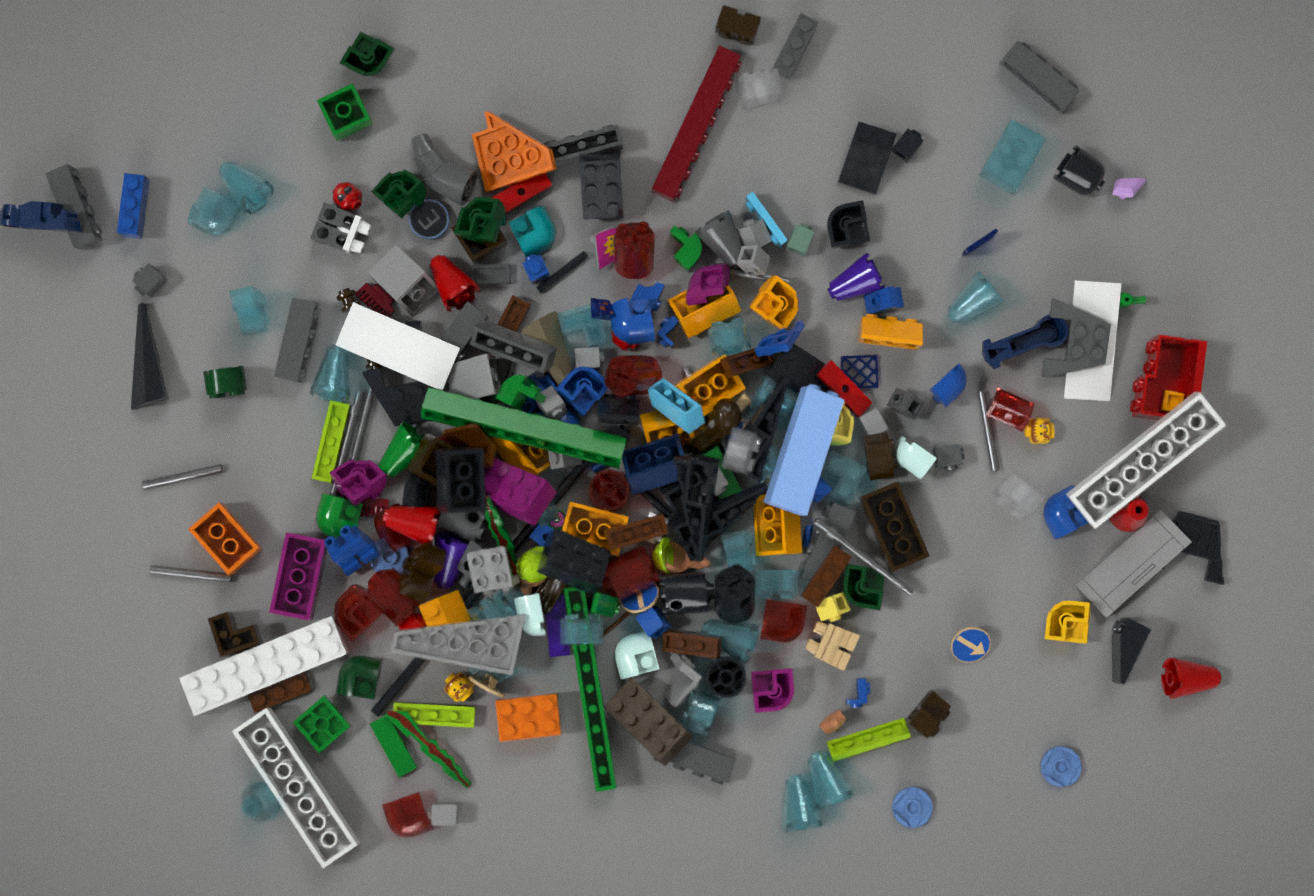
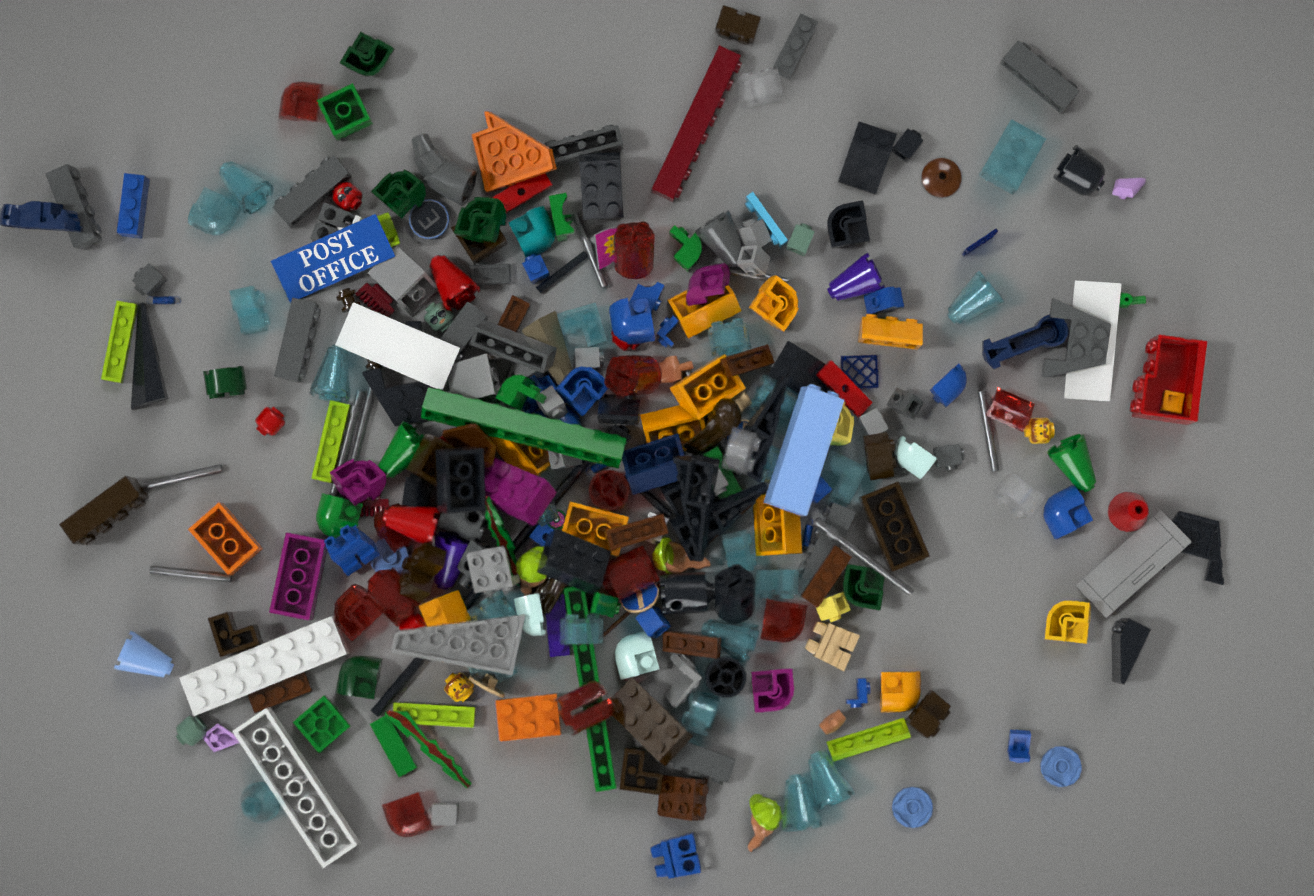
(104, 511): none -> dark brown brick
(119, 342): none -> lime plate
(143, 658): none -> light blue cone
(163, 299): none -> blue piece
(191, 730): none -> sand green head
(219, 738): none -> lavender piece
(270, 421): none -> red head
(300, 101): none -> clear red brick
(311, 191): none -> dark grey brick
(333, 258): none -> blue sticker
(389, 228): none -> lime bracket
(438, 316): none -> sand green head
(561, 226): none -> green piece
(579, 698): none -> clear red cylinder
(589, 249): none -> flat silver bar
(602, 309): clear blue slope -> none
(634, 777): none -> dark brown brick
(672, 369): none -> nougat piece
(676, 405): medium azure brick -> none
(676, 861): none -> blue hips
(683, 798): none -> reddish brown bracket
(764, 818): none -> lime piece
(779, 341): blue wing -> none
(899, 691): none -> light orange brick
(937, 186): none -> reddish brown dish
(970, 644): blue piece -> none
(1019, 746): none -> blue bracket
(1074, 461): none -> green cone
(1145, 459): white brick -> none
(1188, 677): red cone -> none

